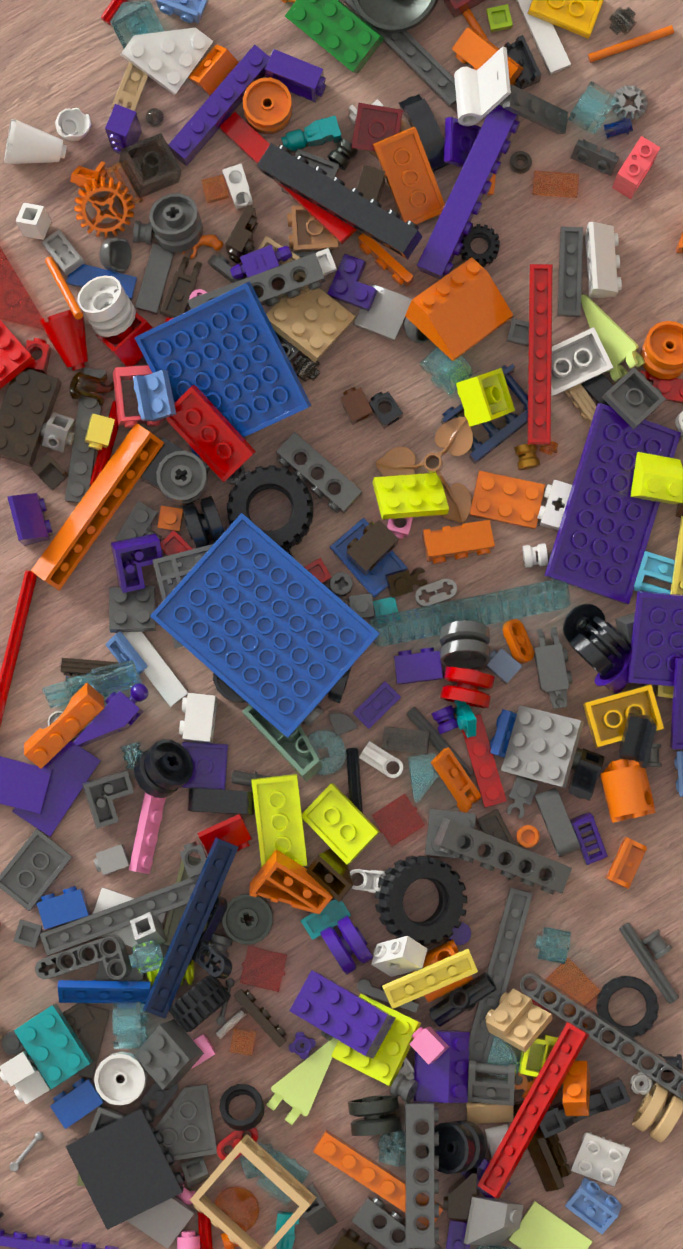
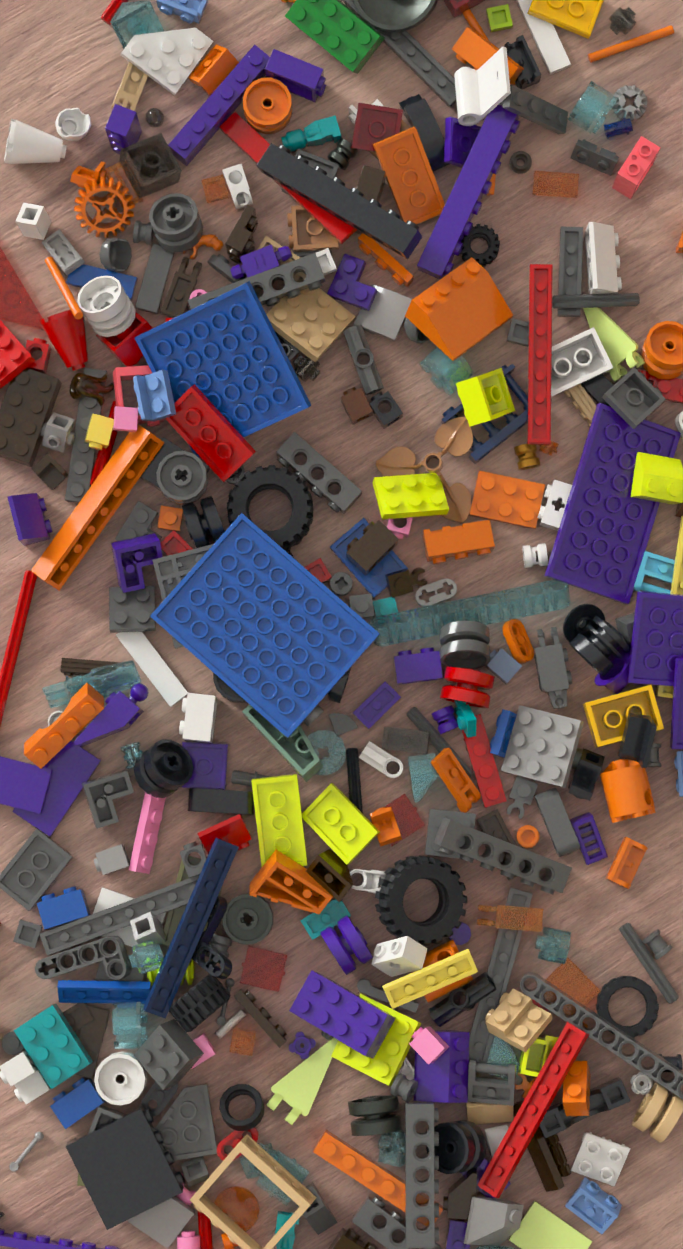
(124, 651): medium blue tile -> none
(125, 419): none -> bright pink tile
(359, 346): none -> dark grey piece
(385, 822): none -> orange bracket
(513, 917): none -> clear orange hinge
(595, 300): none -> dark grey axle

